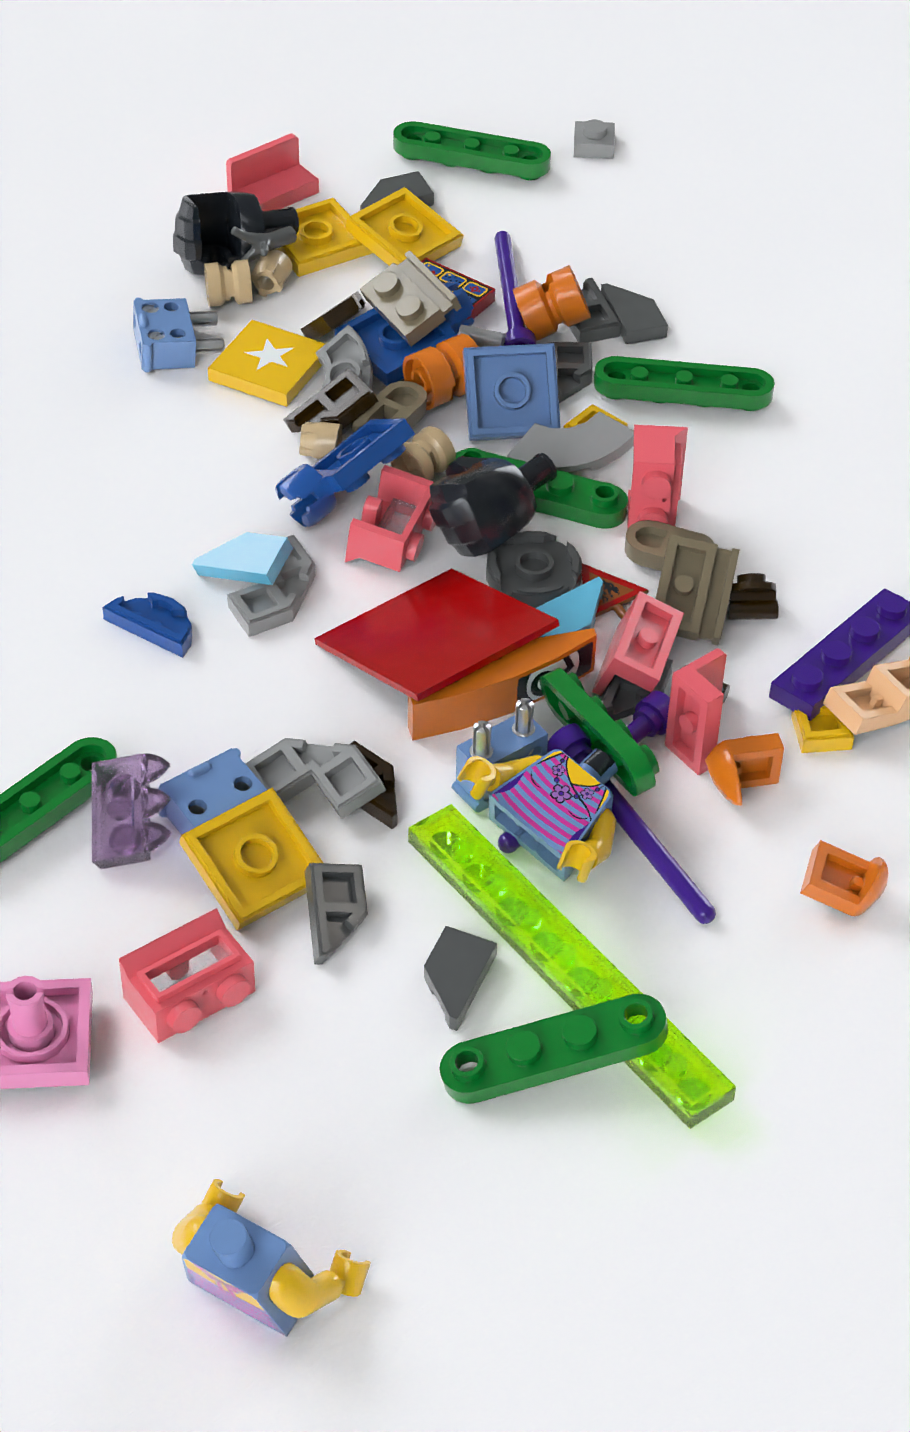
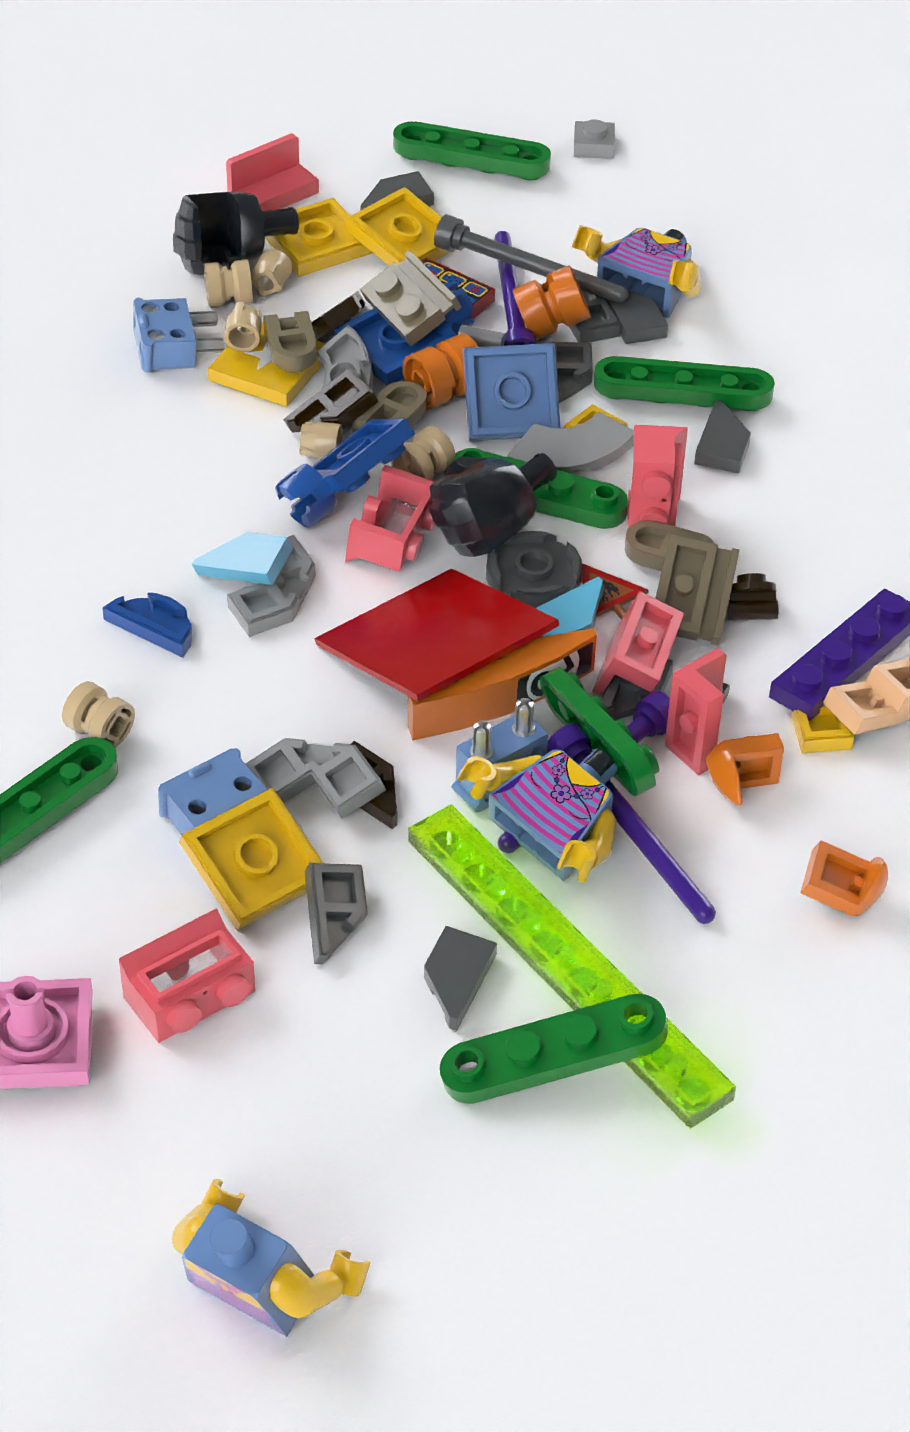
(93, 712): none -> tan wheel
(124, 807): clear purple plate -> none
(243, 327): none -> tan hose
(264, 242): dark grey bar -> none
(291, 341): none -> dark tan plate
(454, 235): none -> dark grey piece
(645, 263): none -> torso
(723, 440): none -> dark grey tile

